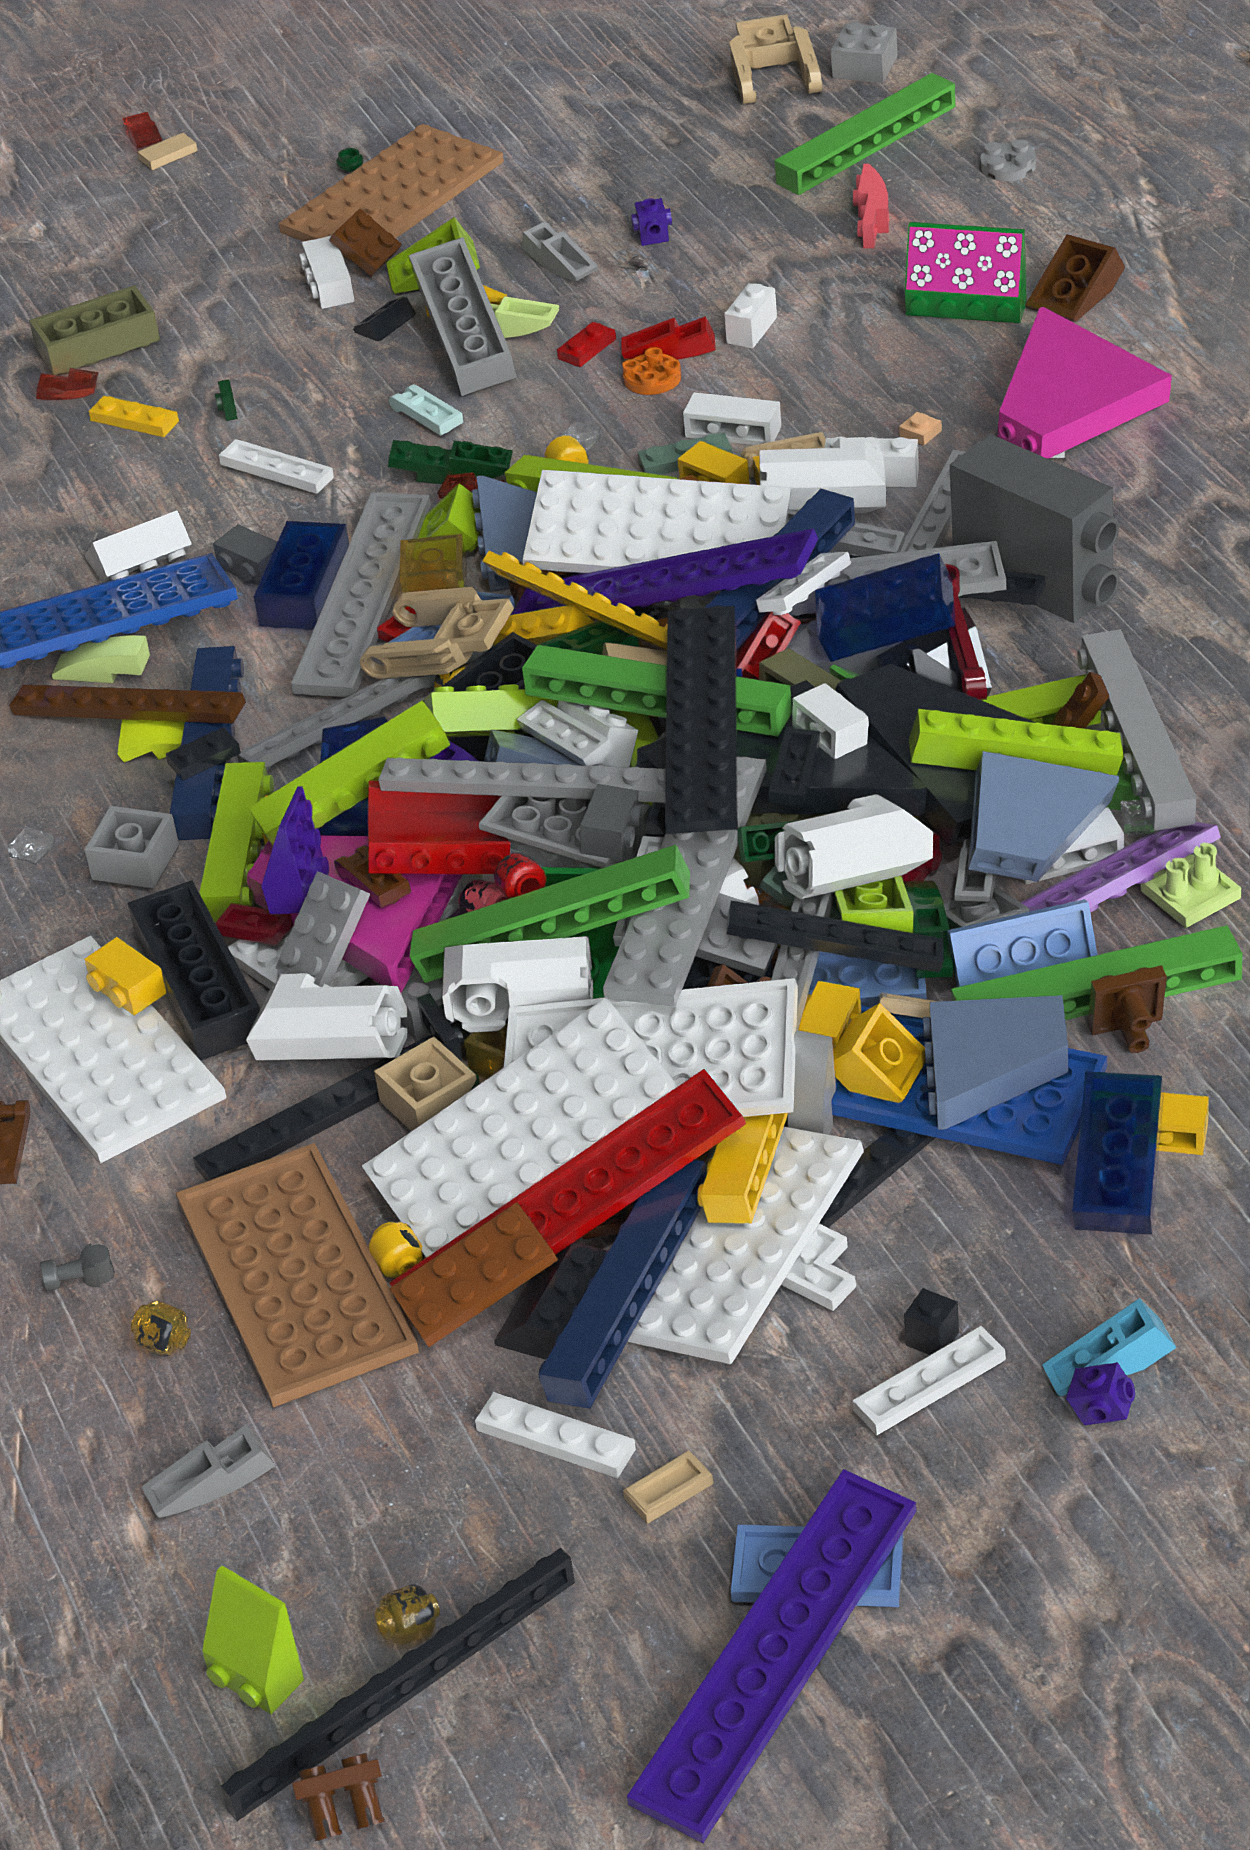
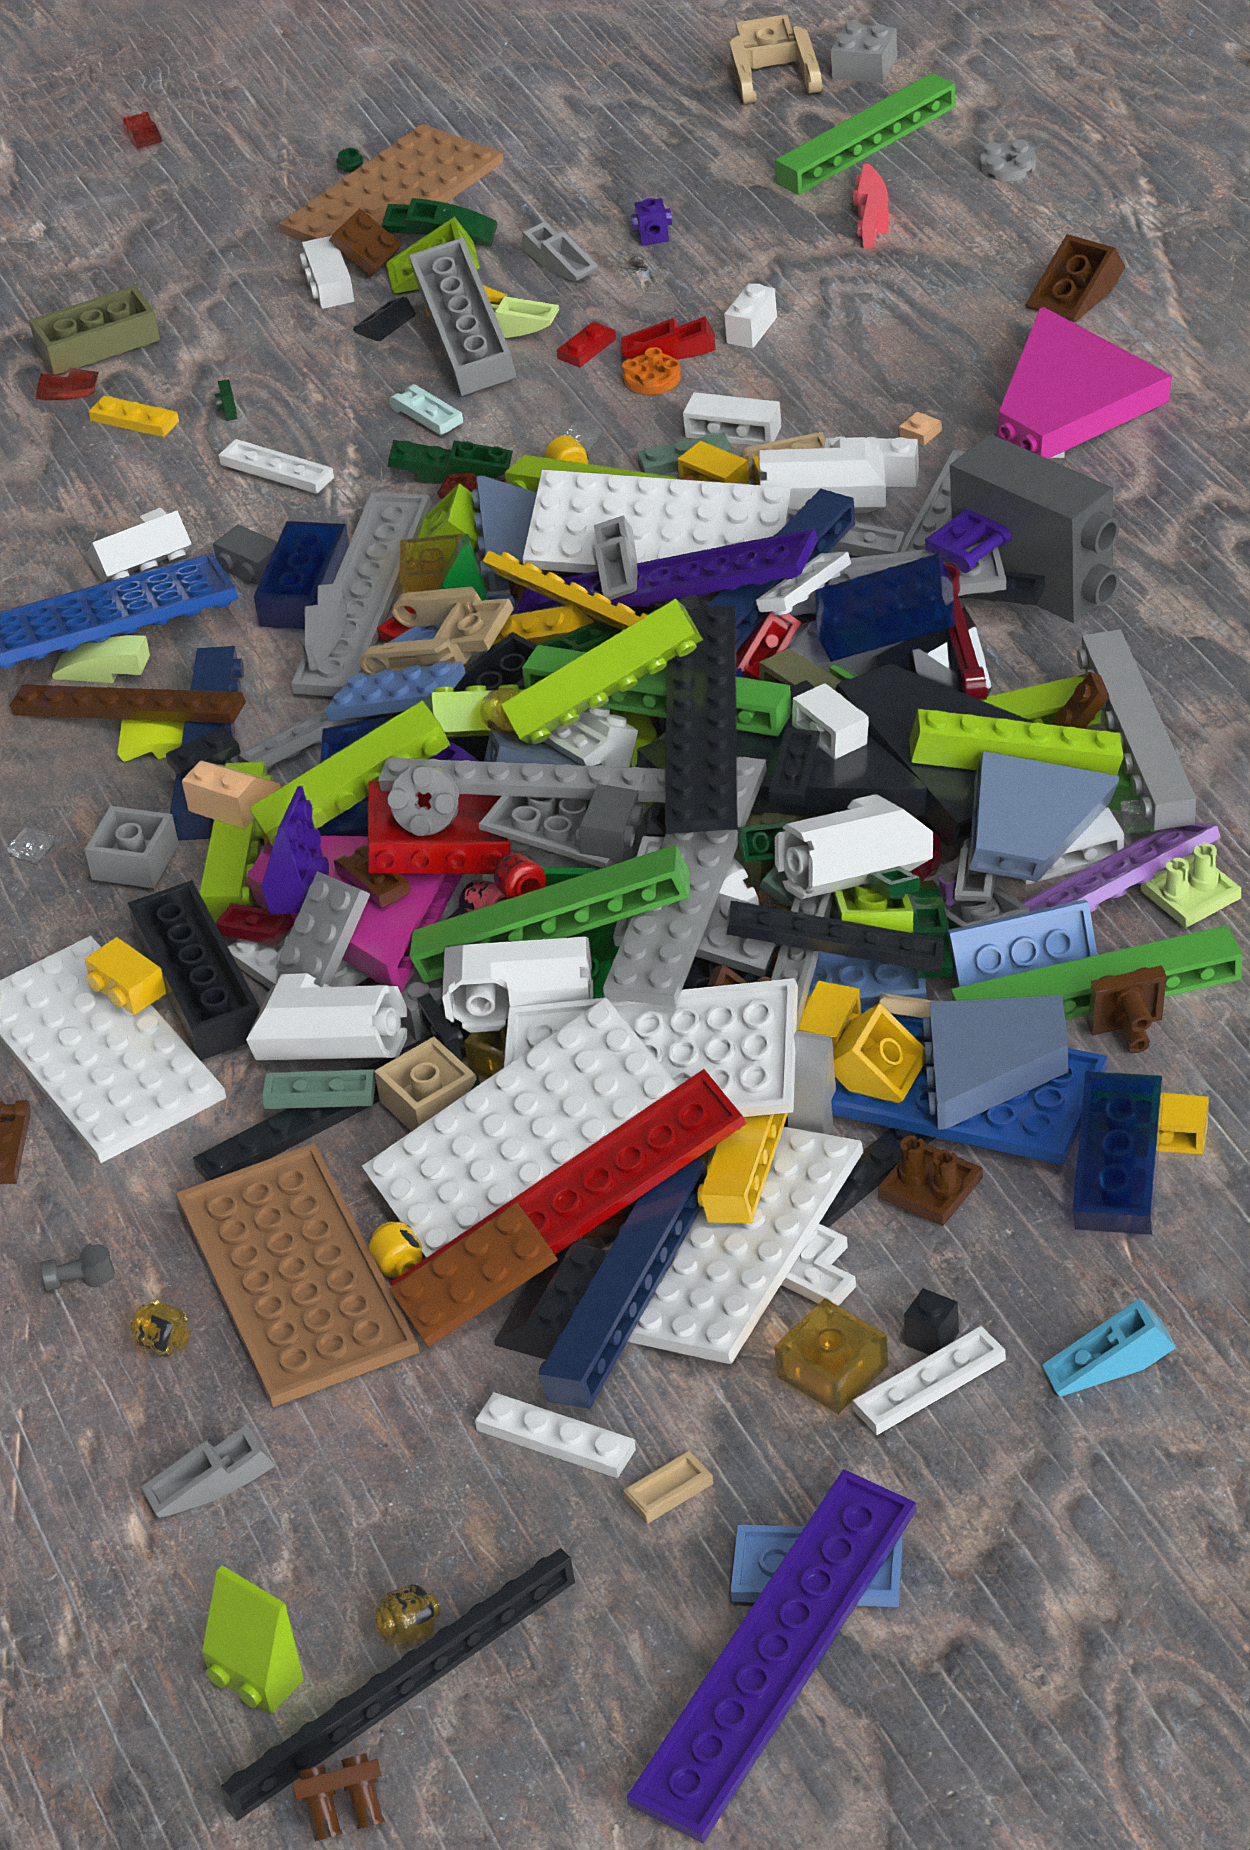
(153, 515): none -> white sticker
(167, 151): tan tile -> none
(225, 792): none -> light nougat slope
(319, 1089): none -> sand green plate
(324, 623): none -> light grey slope
(391, 690): none -> medium blue plate
(427, 215): none -> dark green slope
(444, 800): none -> light grey plate
(463, 569): none -> green slope
(492, 711): none -> clear yellow head
(602, 672): none -> lime brick
(616, 557): none -> light grey slope
(831, 1355): none -> clear yellow brick
(894, 882): none -> dark green plate
(929, 1181): none -> reddish brown plate
(947, 890): none -> medium lavender hand
(962, 533): none -> dark purple plate
(965, 272): slope -> none
(1101, 1393): dark purple brick -> none

